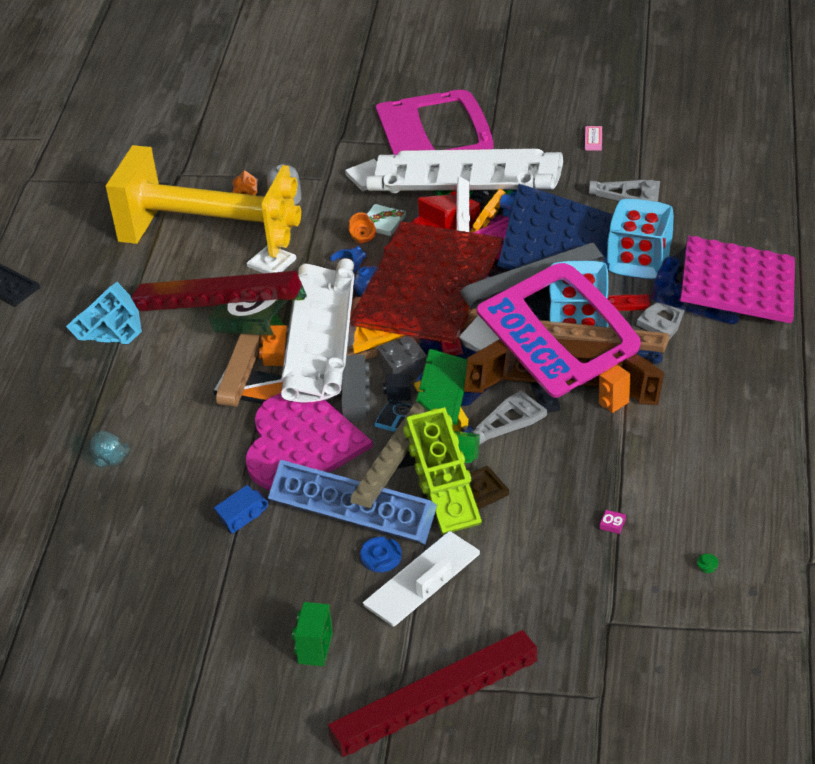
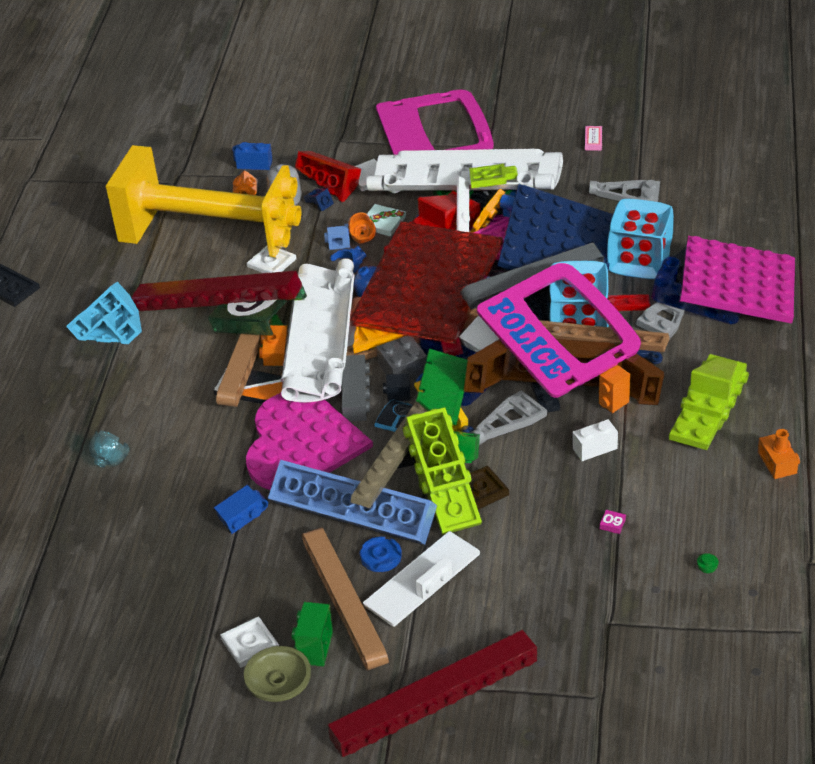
(248, 640): none -> white tile
(252, 156): none -> blue hinge
(277, 673): none -> olive dish
(320, 197): none -> dark blue bracket
(330, 173): none -> red wedge
(337, 237): none -> medium blue brick
(345, 599): none -> medium nougat beam
(507, 173): none -> lime piece
(595, 440): none -> white brick
(709, 400): none -> lime wedge
(778, 454): none -> orange brick

